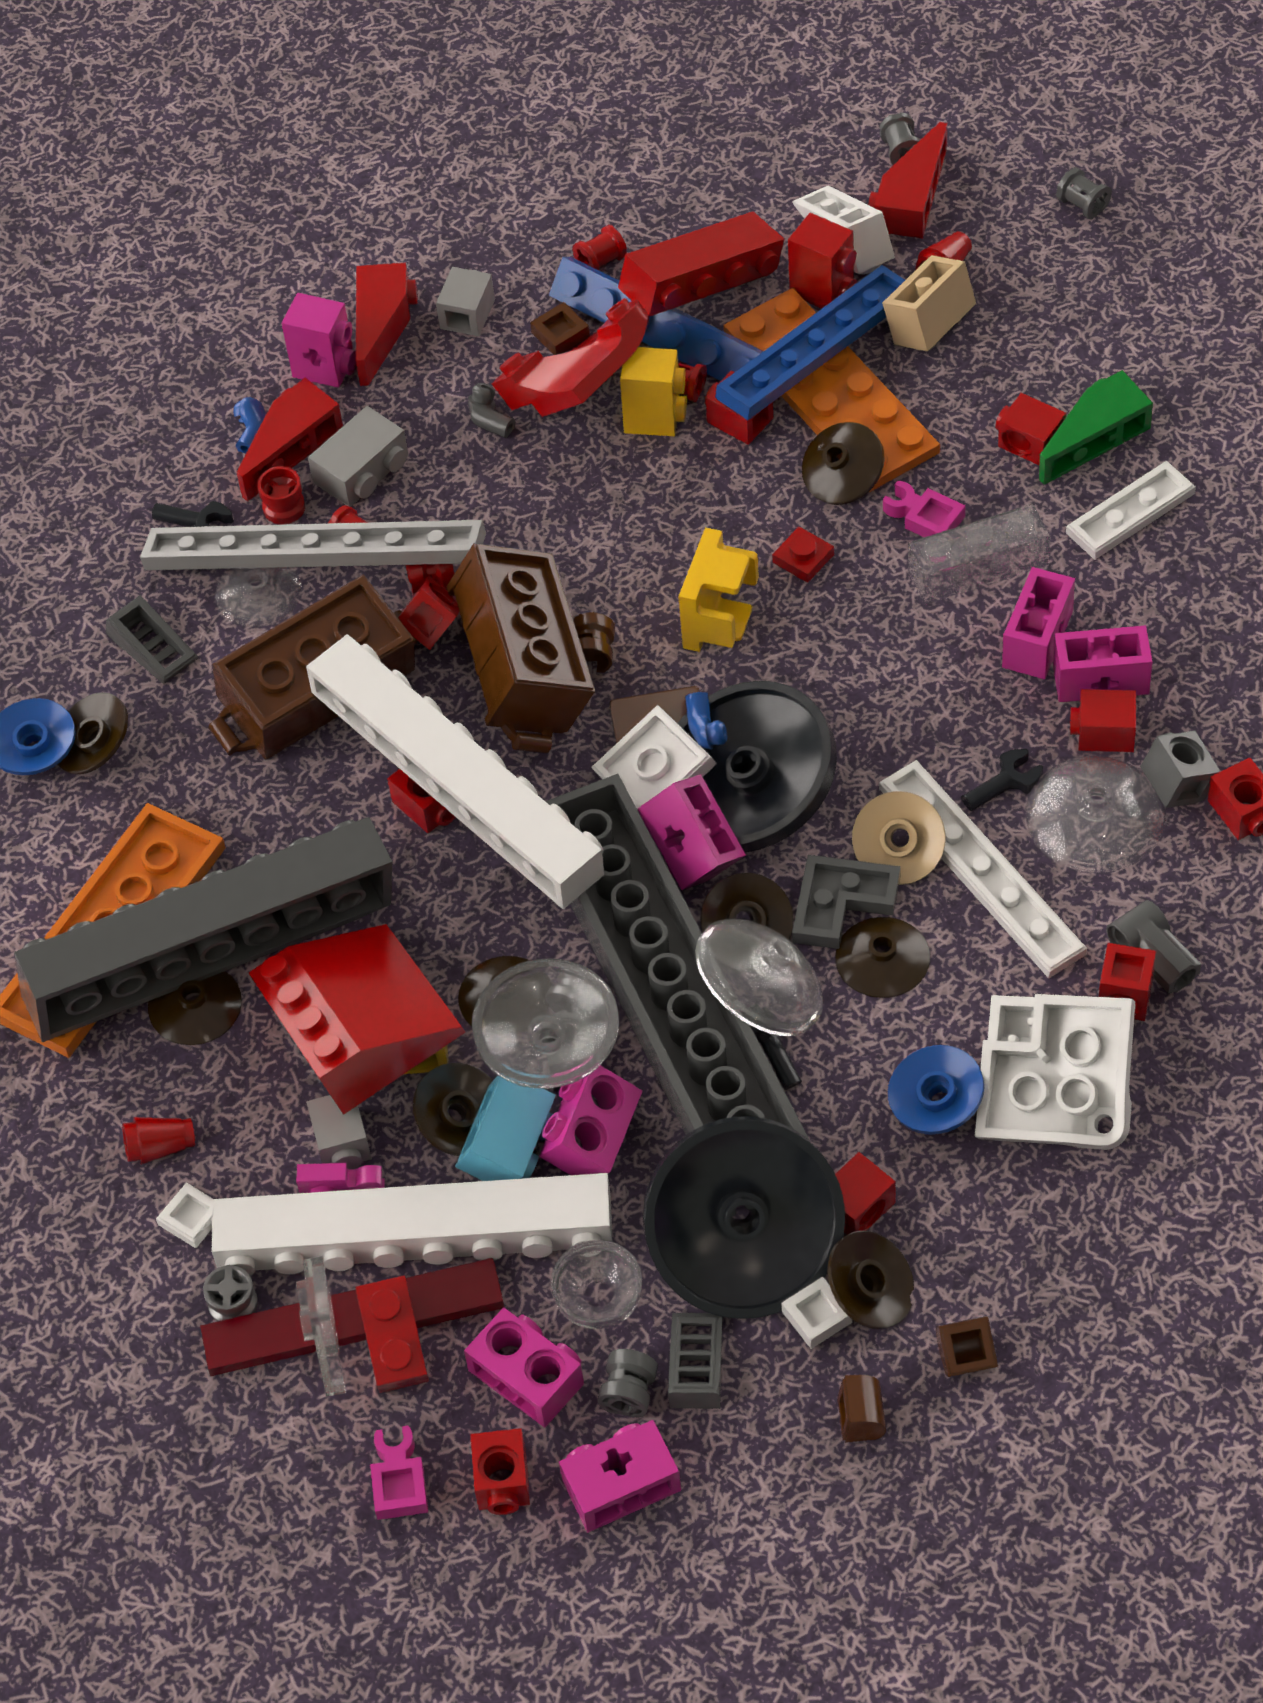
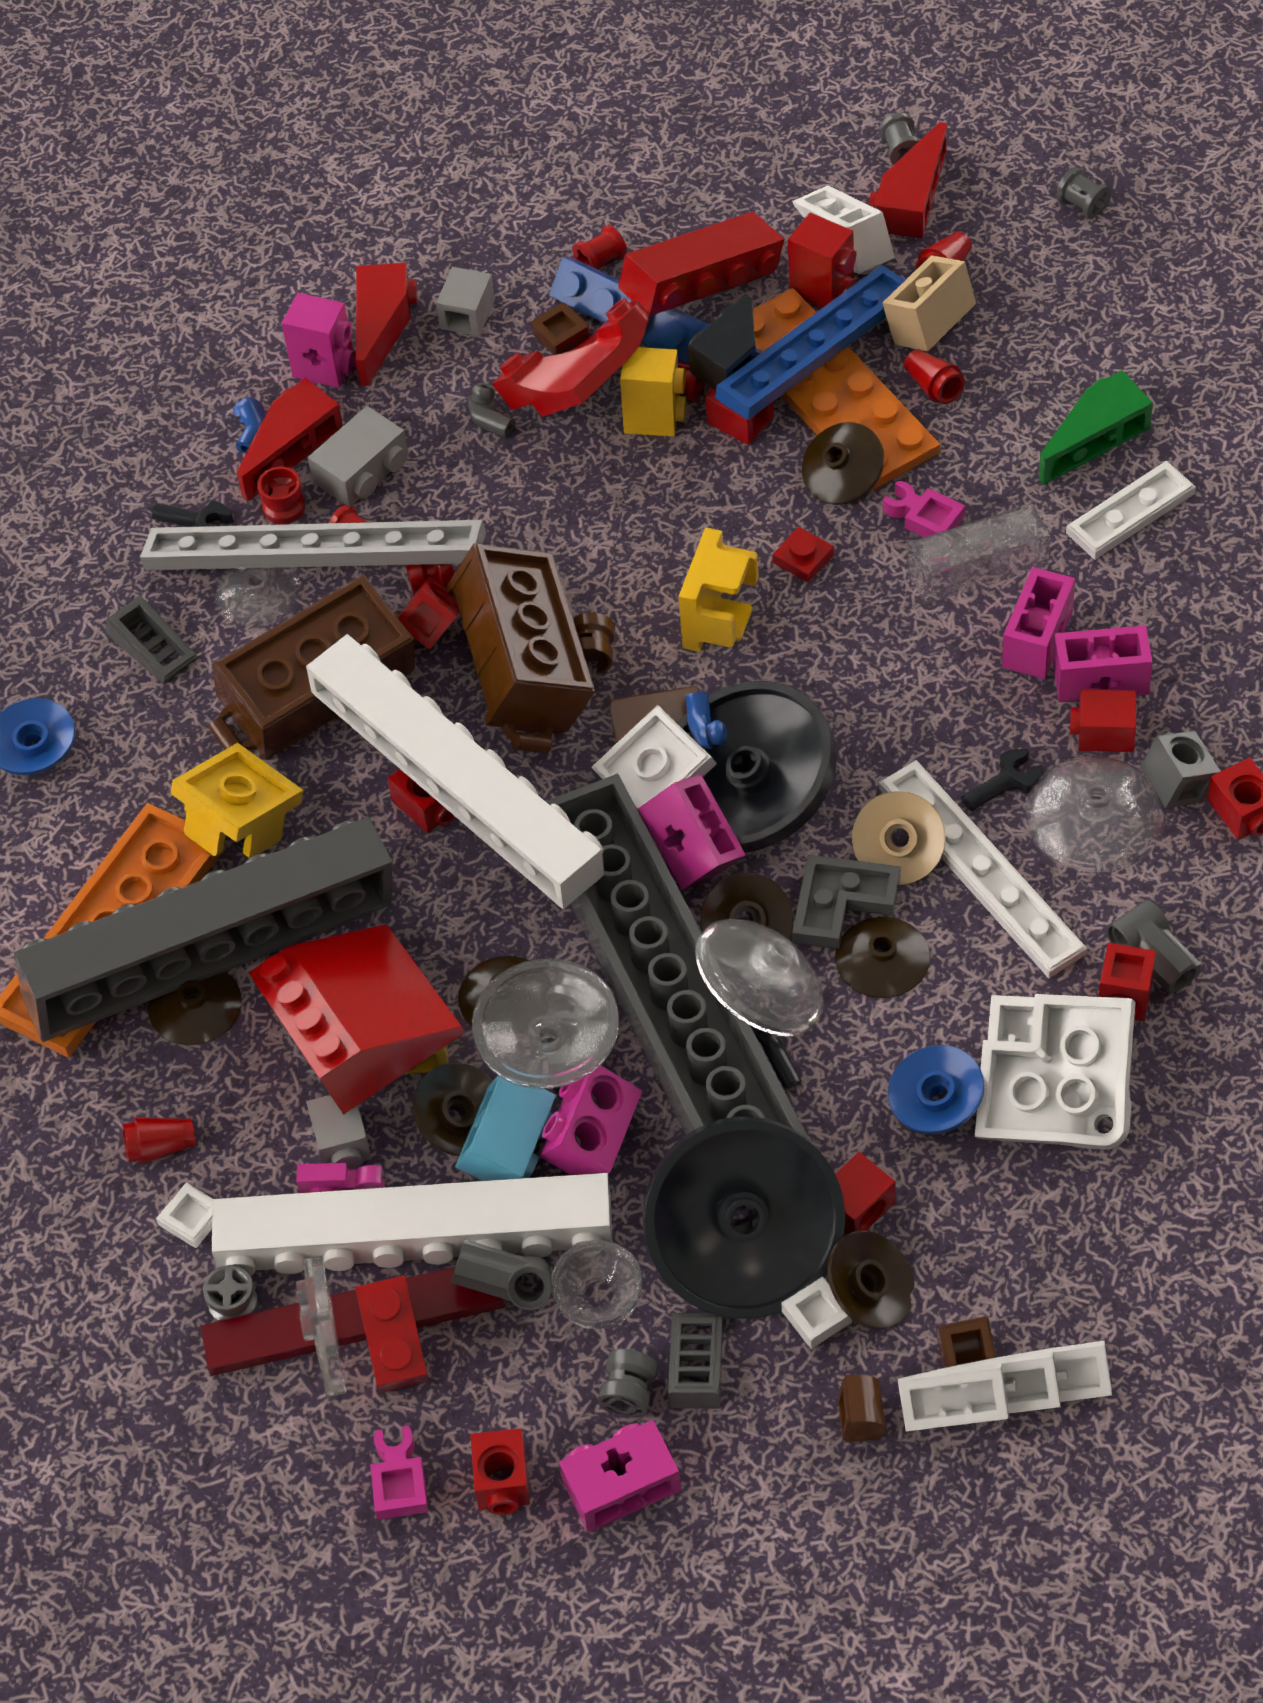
(99, 732): dark brown dish -> none
(237, 798): none -> yellow panel
(497, 1271): none -> dark grey piece
(516, 1374): dark pink brick -> none
(724, 344): none -> black slope
(935, 376): none -> red cone
(1004, 1386): none -> white slope
(1027, 427): red brick -> none

